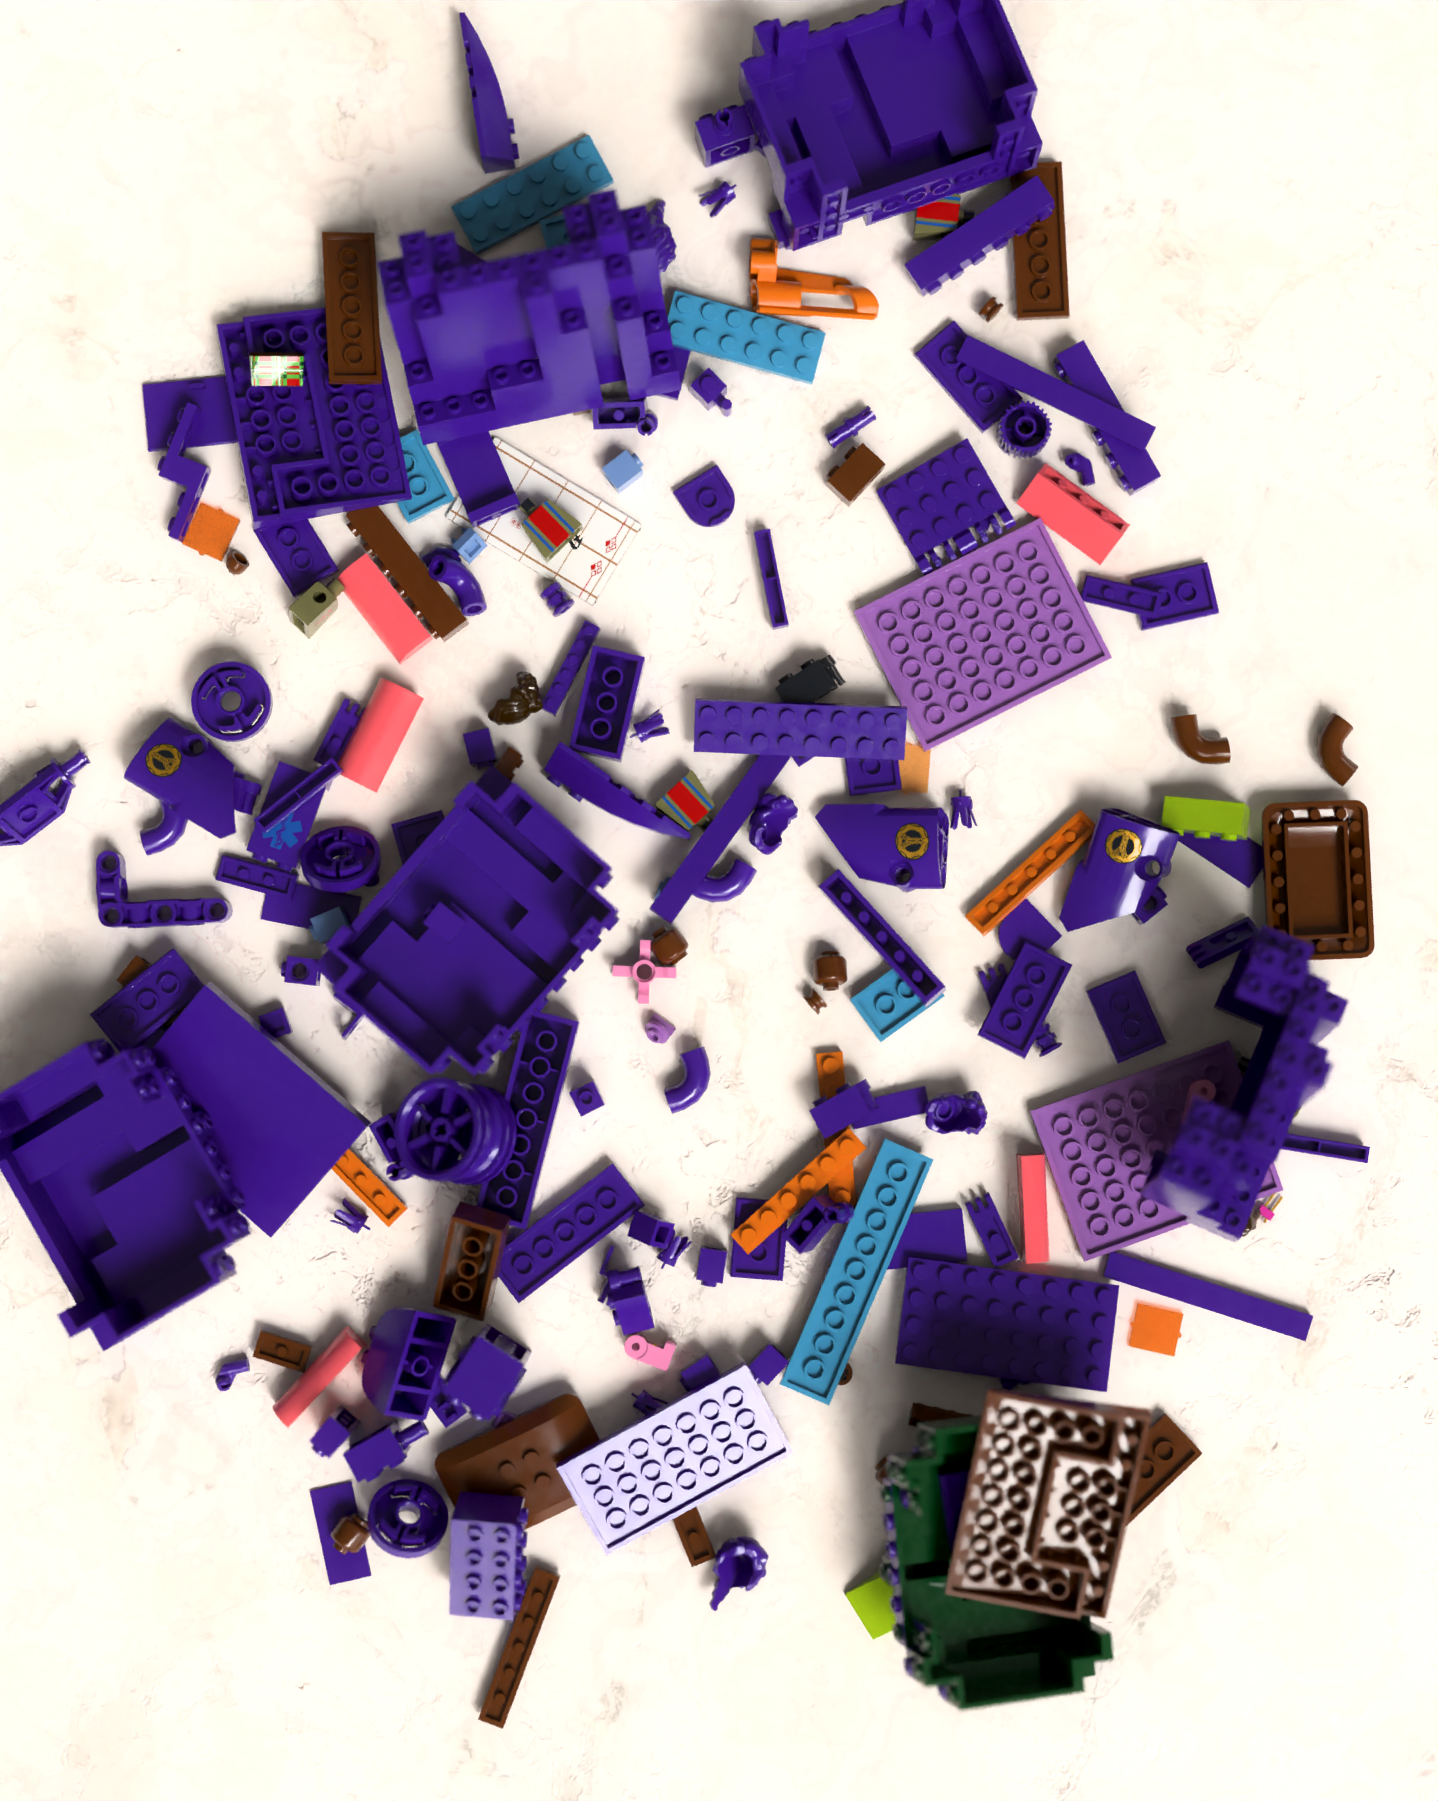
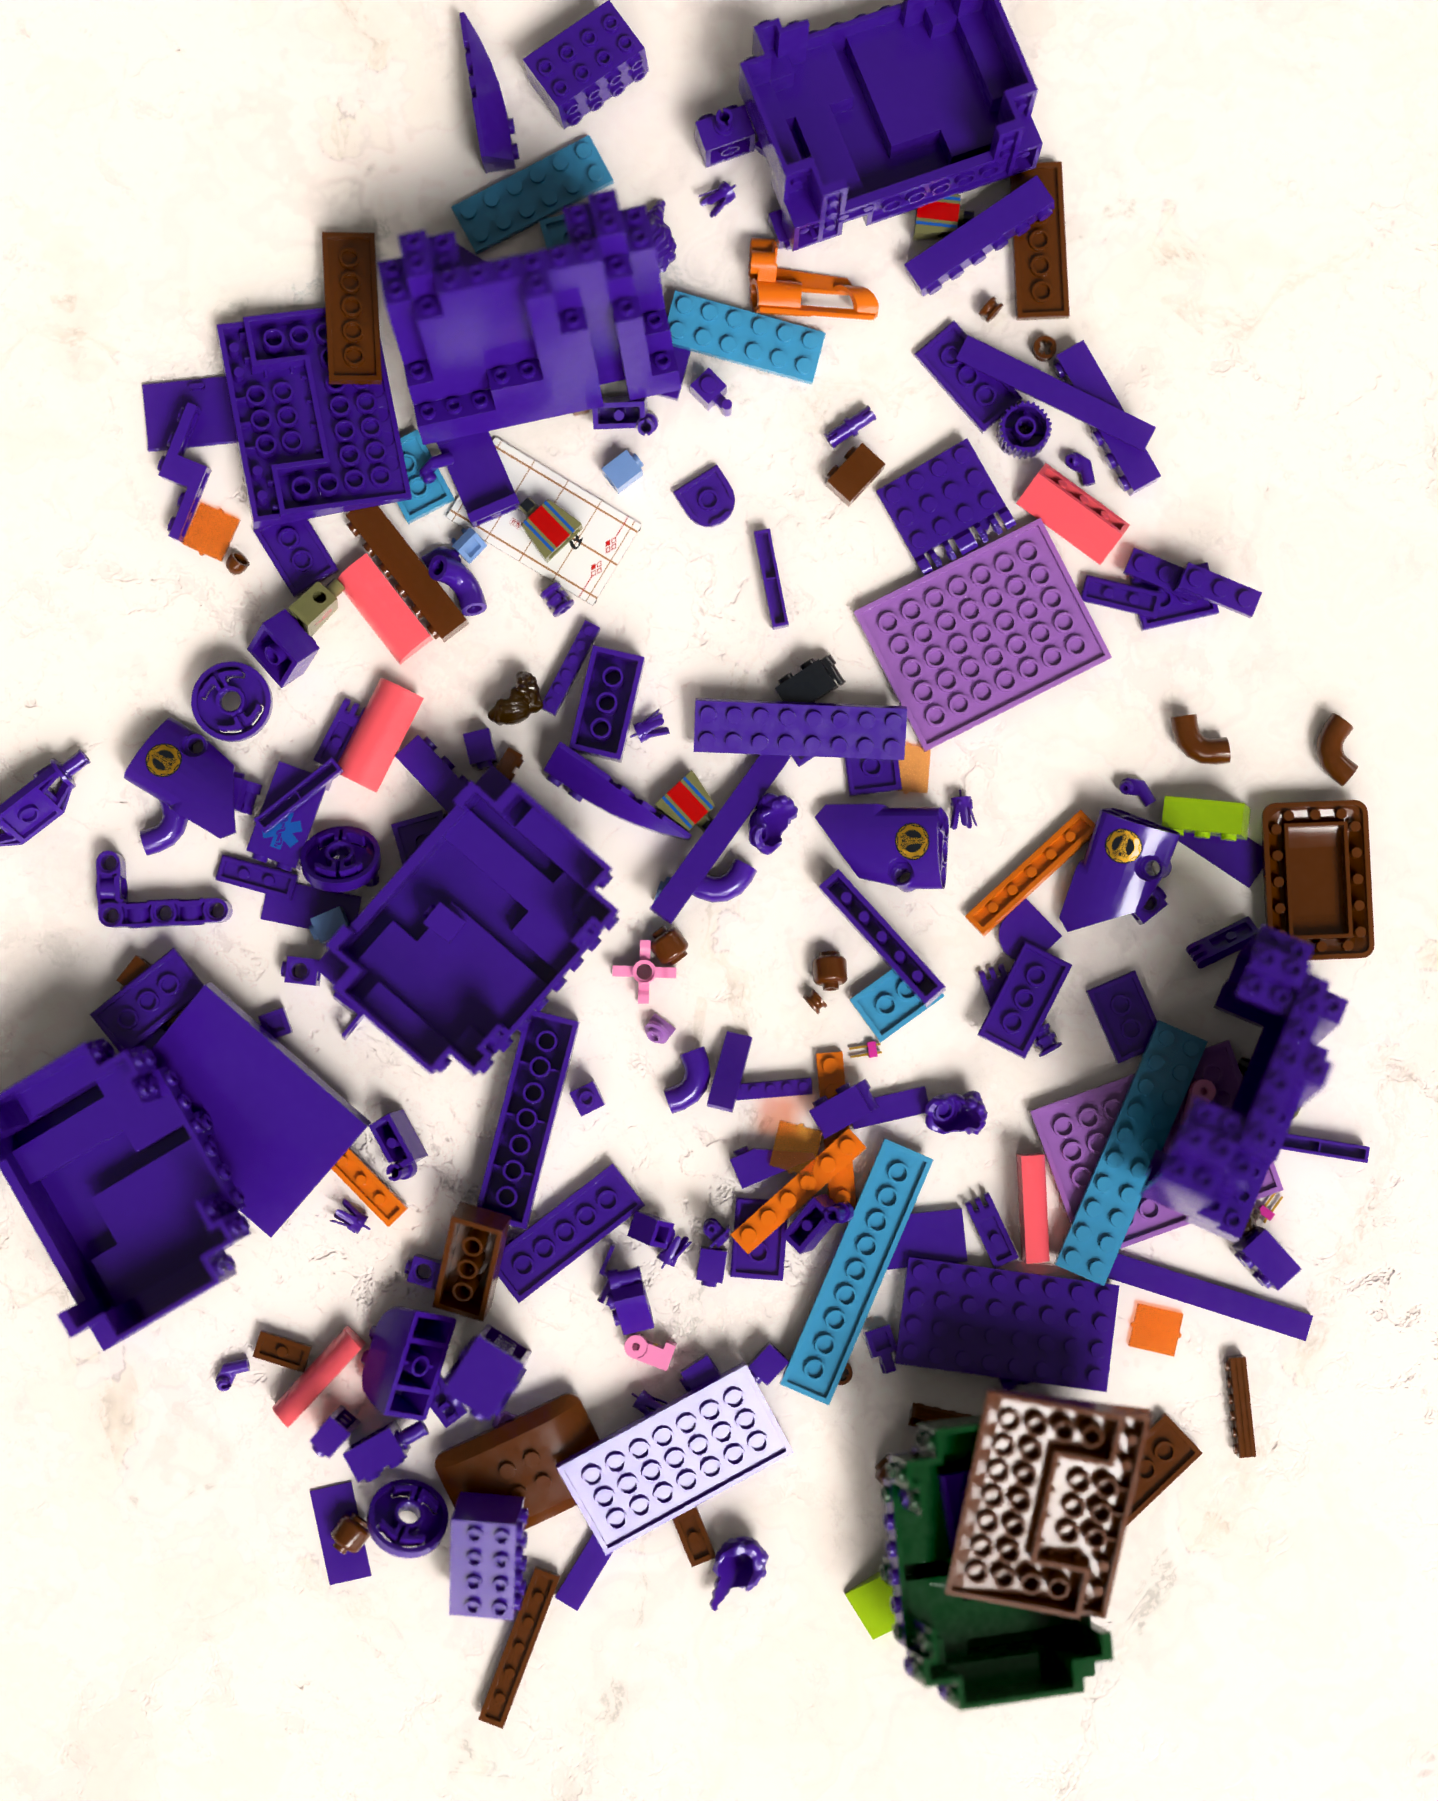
(276, 369): piece -> none
(283, 648): none -> dark purple brick
(412, 1271): none -> dark purple brick
(432, 464): none -> dark purple arm
(432, 771): none -> dark purple brick
(436, 1129): dark purple wheel -> none
(583, 1574): none -> dark purple tile
(586, 65): none -> dark purple brick
(716, 1232): none -> dark purple hinge
(729, 1071): none -> dark purple tile
(753, 1165): none -> dark purple slope
(775, 1088): none -> dark purple piece
(795, 1148): none -> clear orange piece
(872, 1050): none -> piece
(881, 1343): none -> dark purple plate
(1042, 357): none -> reddish brown bush
(1121, 1167): none -> dark azure plate
(1139, 788): none -> dark purple arm
(1192, 583): none -> dark purple bracket
(1241, 1406): none -> reddish brown piece
(1267, 1258): none -> dark purple brick

